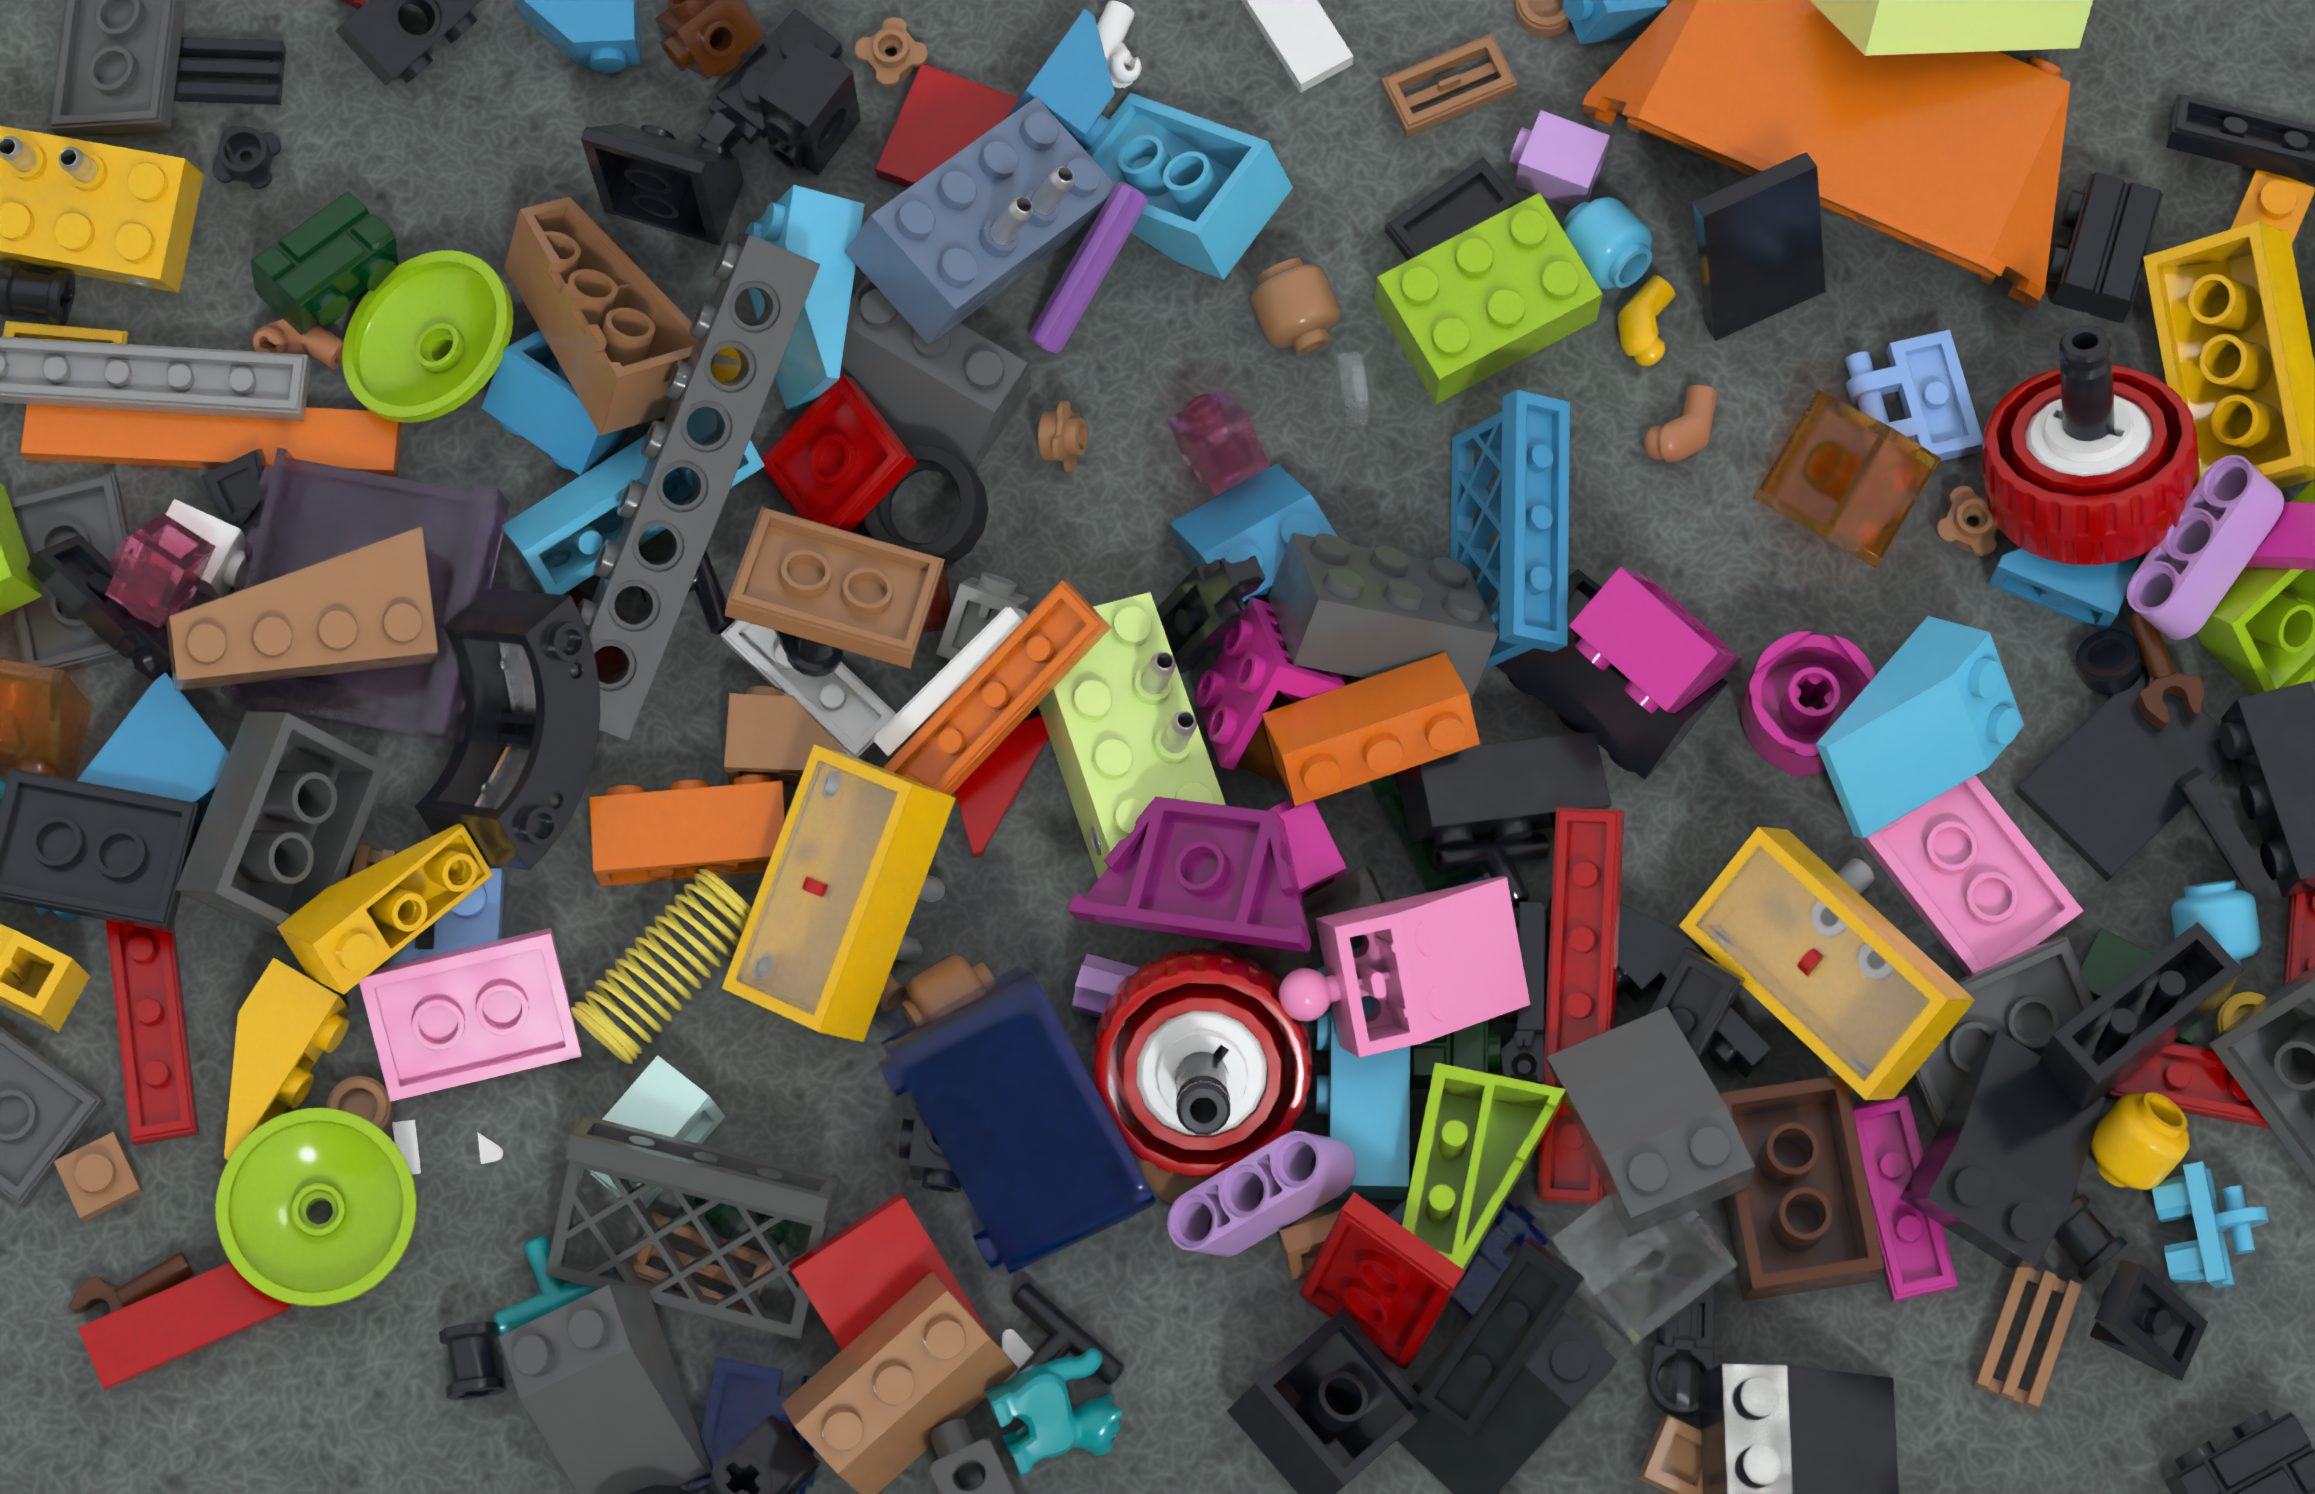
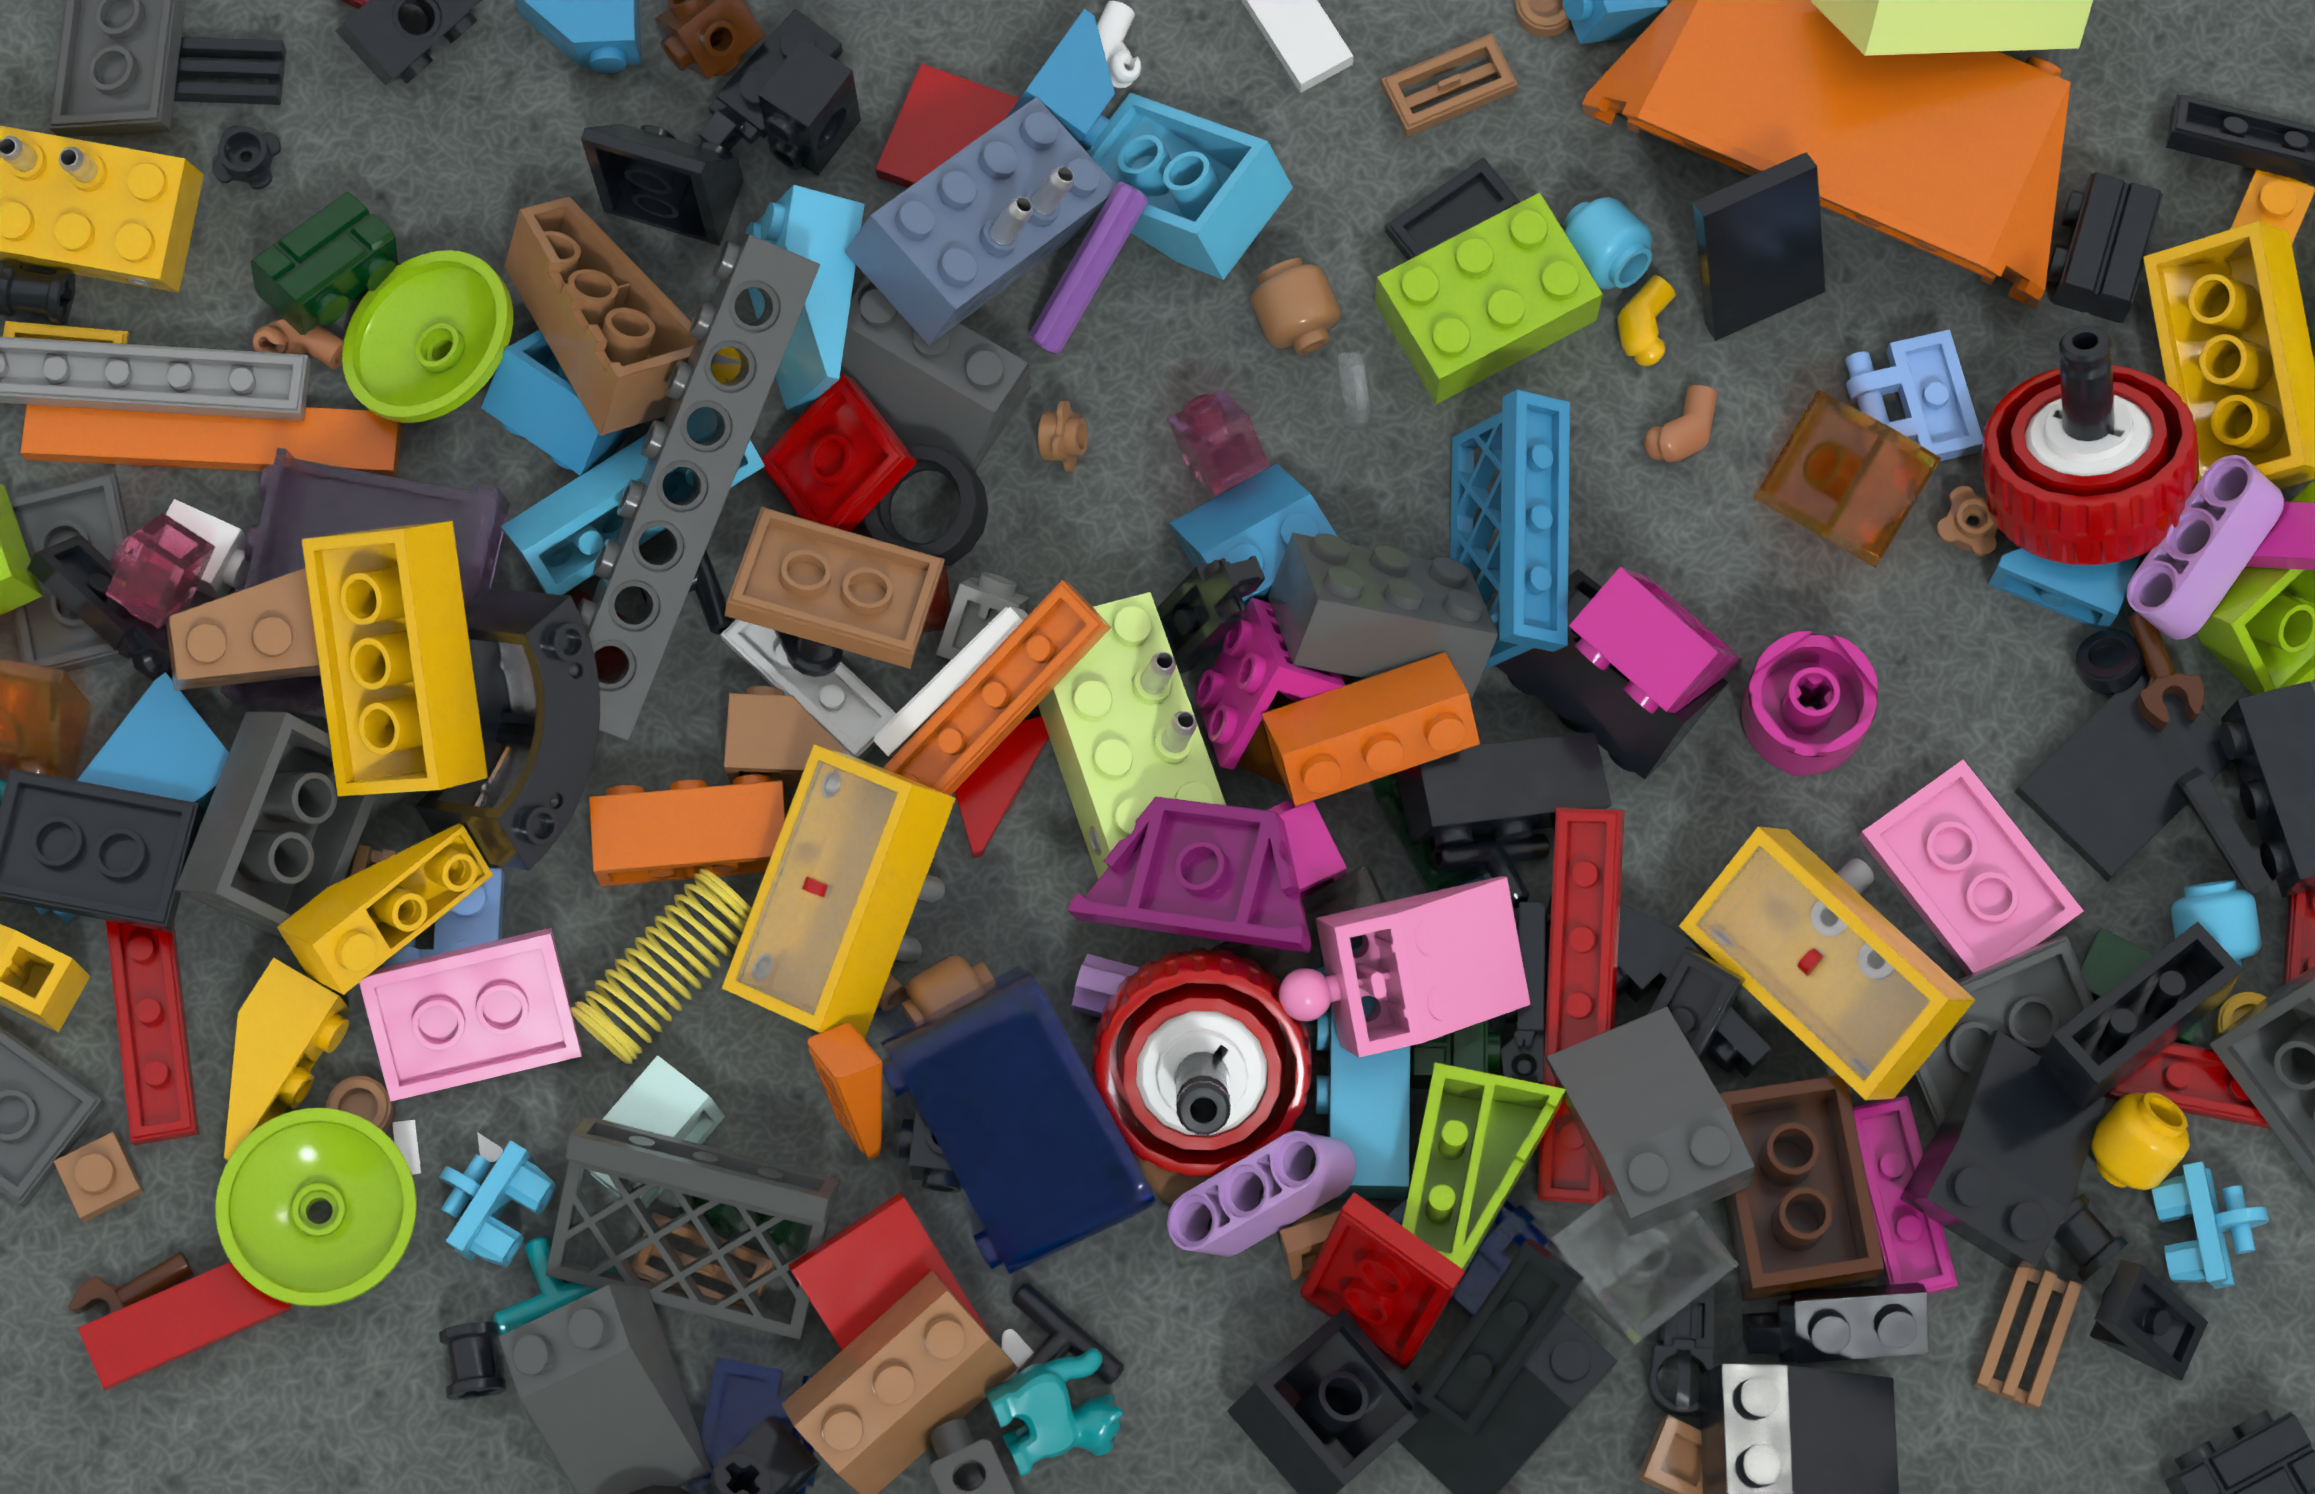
(236, 487): black tile -> none
(395, 659): none -> yellow slope
(479, 1227): none -> medium azure hips
(852, 1084): none -> orange slope
(886, 68): medium nougat plate -> none
(1559, 159): lavender brick -> none
(1843, 1324): none -> hinge
(1920, 725): medium azure slope -> none

